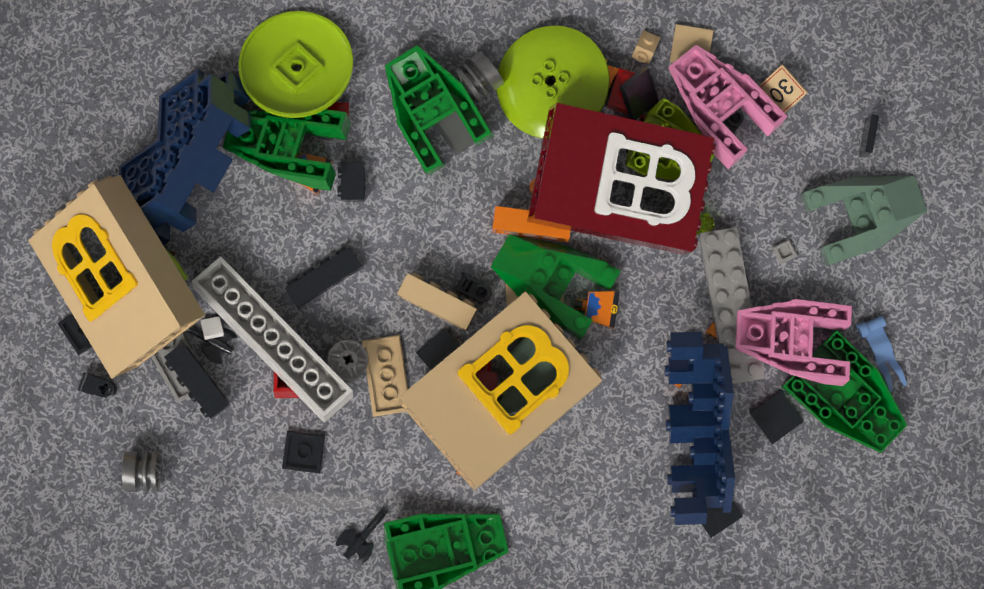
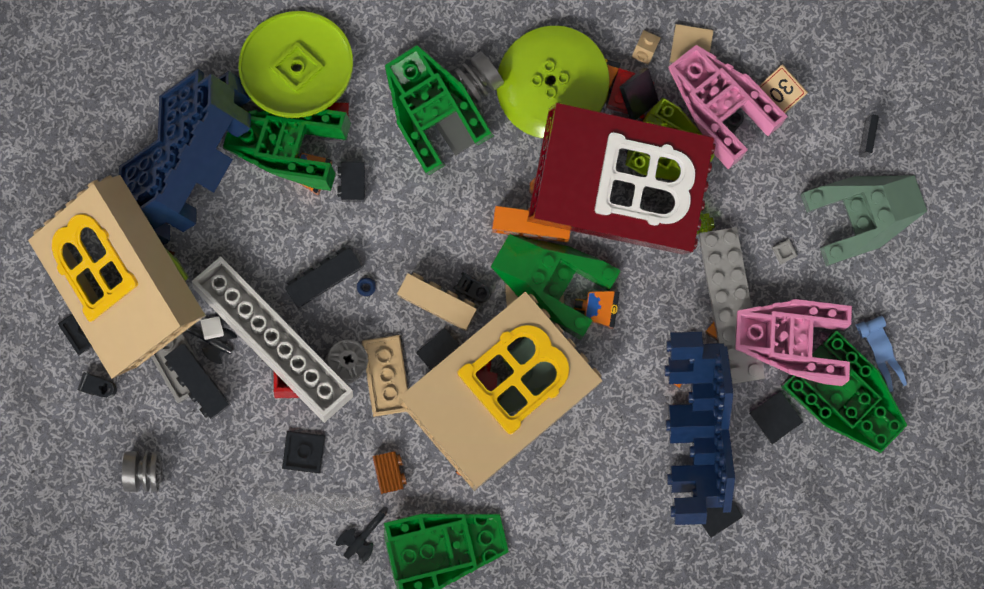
(361, 282): none -> dark blue plate
(388, 472): none -> dark orange brick

